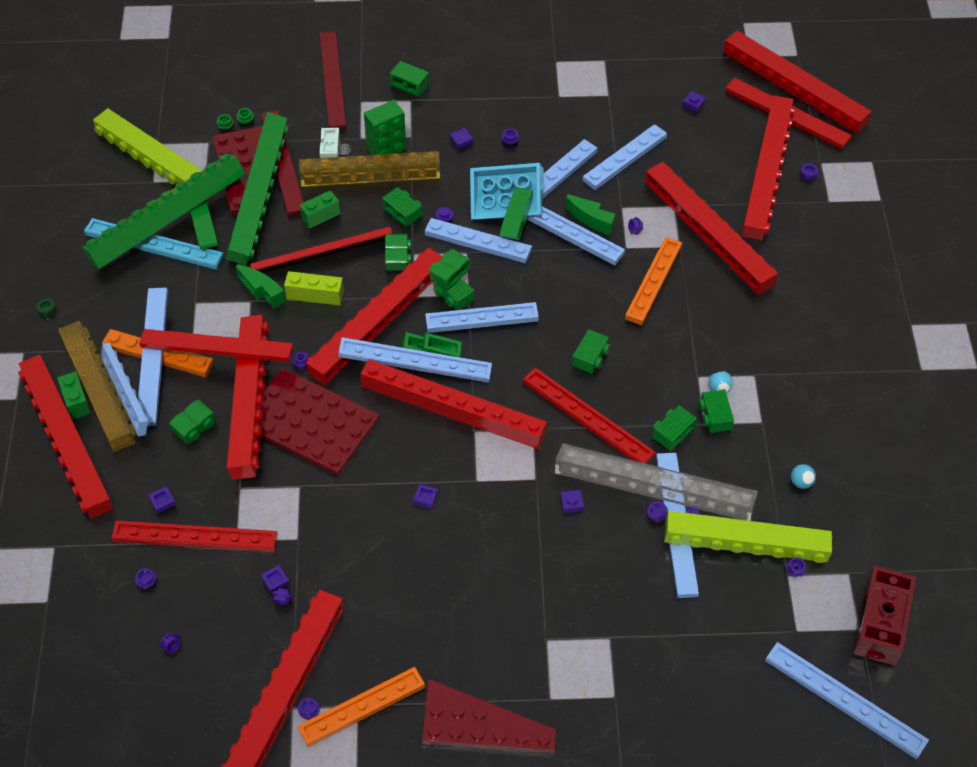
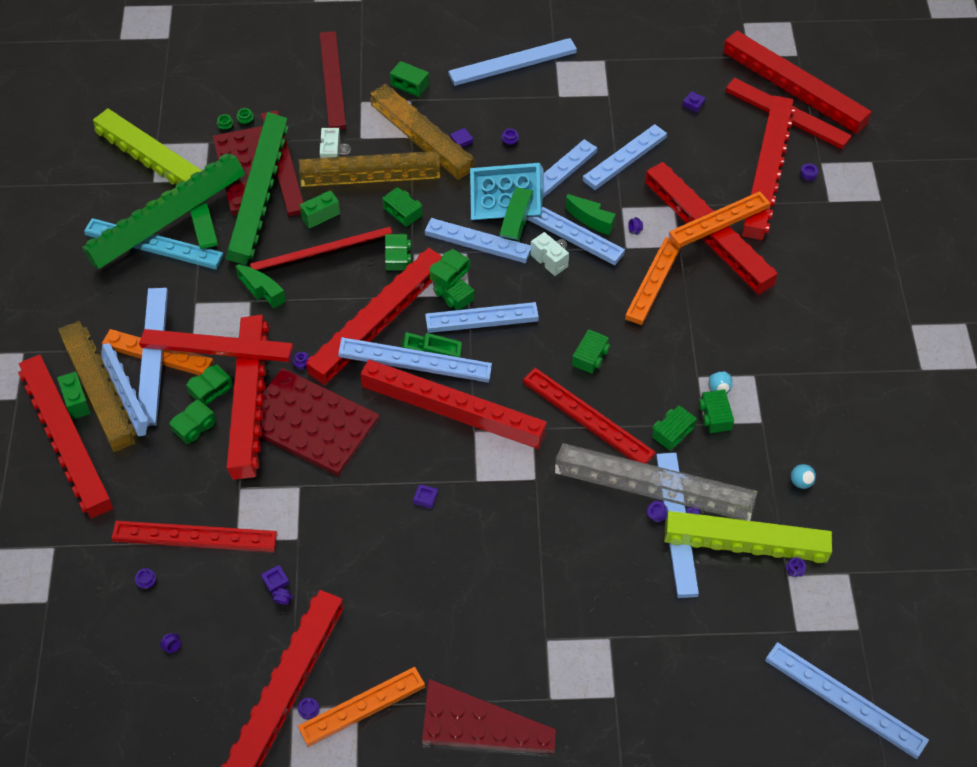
(46, 307): dark green tile -> none
(162, 500): dark purple plate -> none
(210, 384): none -> green brick
(314, 288): lime brick -> none
(385, 129): green brick -> none
(421, 131): none -> clear yellow brick
(444, 214): dark purple plate -> none
(512, 61): none -> light blue tile
(550, 252): none -> light aqua piece
(572, 501): dark purple plate -> none
(719, 219): none -> orange plate
(884, 633): dark red plate -> none

